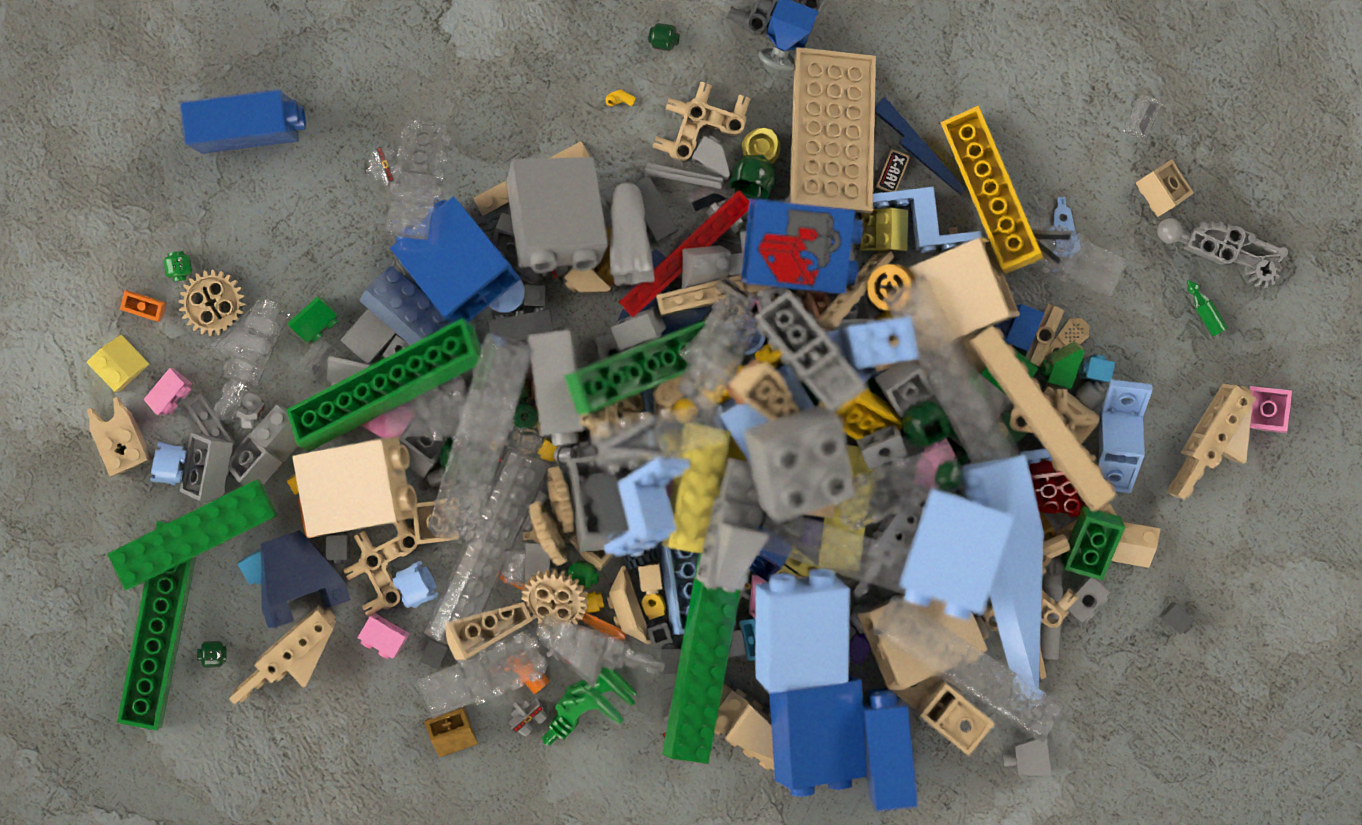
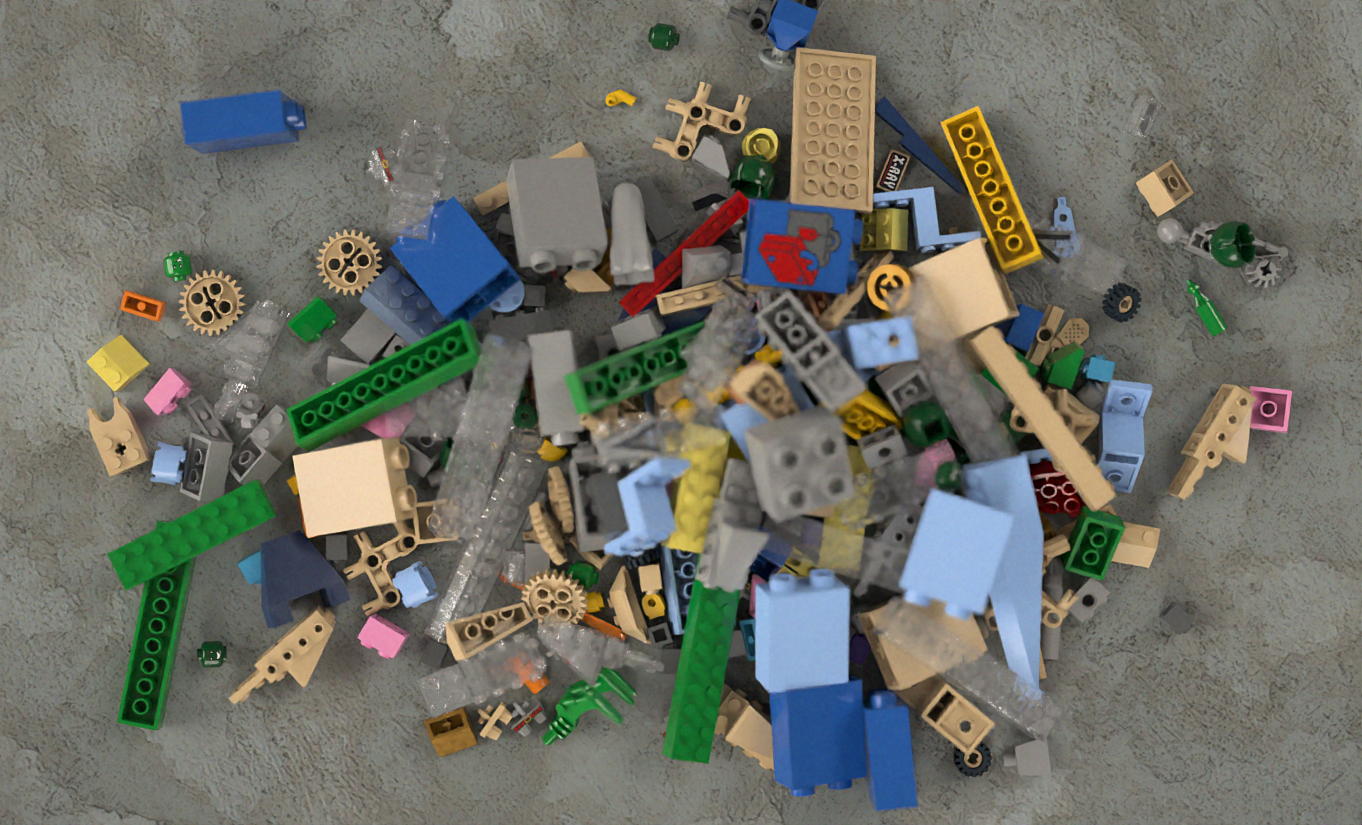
(334, 251): none -> tan gear
(490, 729): none -> tan hips
(564, 454): light grey brick -> none
(684, 175): light grey axle -> none
(977, 768): none -> black bush
(1121, 293): none -> black bush
(1232, 244): none -> dark green piece

